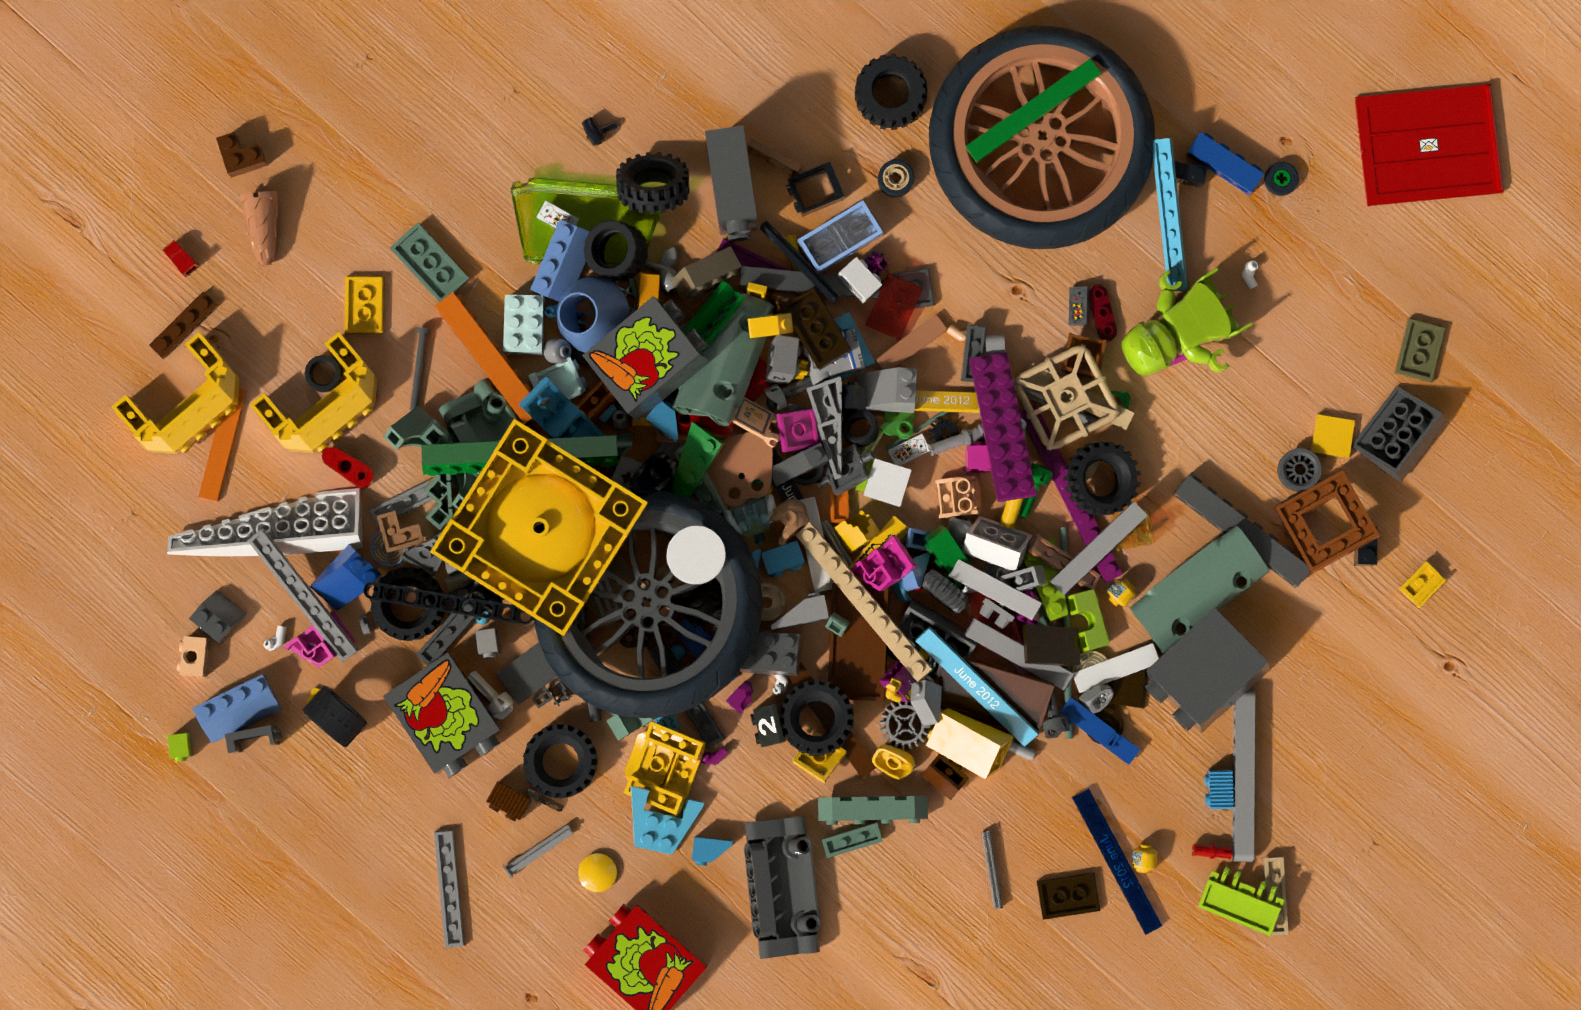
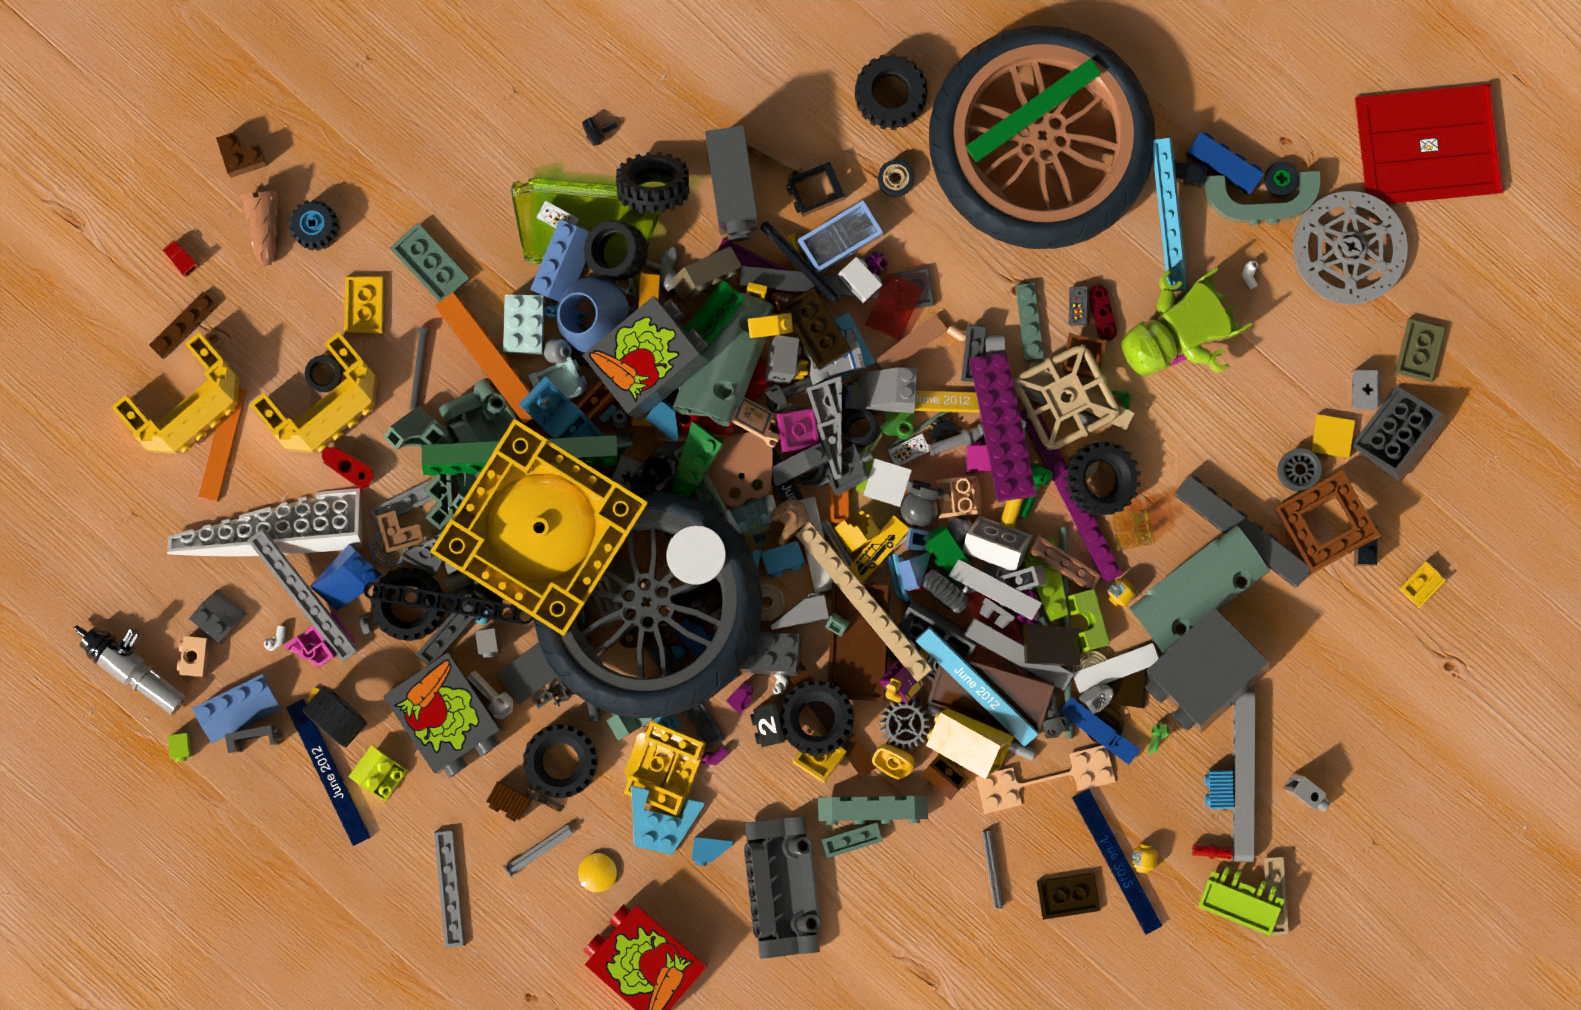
(129, 667): none -> light grey piece
(314, 225): none -> black wheel
(329, 774): none -> clear blue tile
(378, 773): none -> neon yellow slope
(885, 565): dark pink slope -> none
(920, 504): none -> dark grey tile
(926, 701): light grey slope -> none
(1029, 322): none -> sand green plate
(1089, 768): none -> light nougat hinge
(1098, 548): light grey tile -> none
(1159, 732): none -> bright green plate
(1256, 213): none -> sand green arch
(1306, 792): none -> light grey torso
(1357, 200): none -> light grey piece
(1359, 399): none -> light grey brick

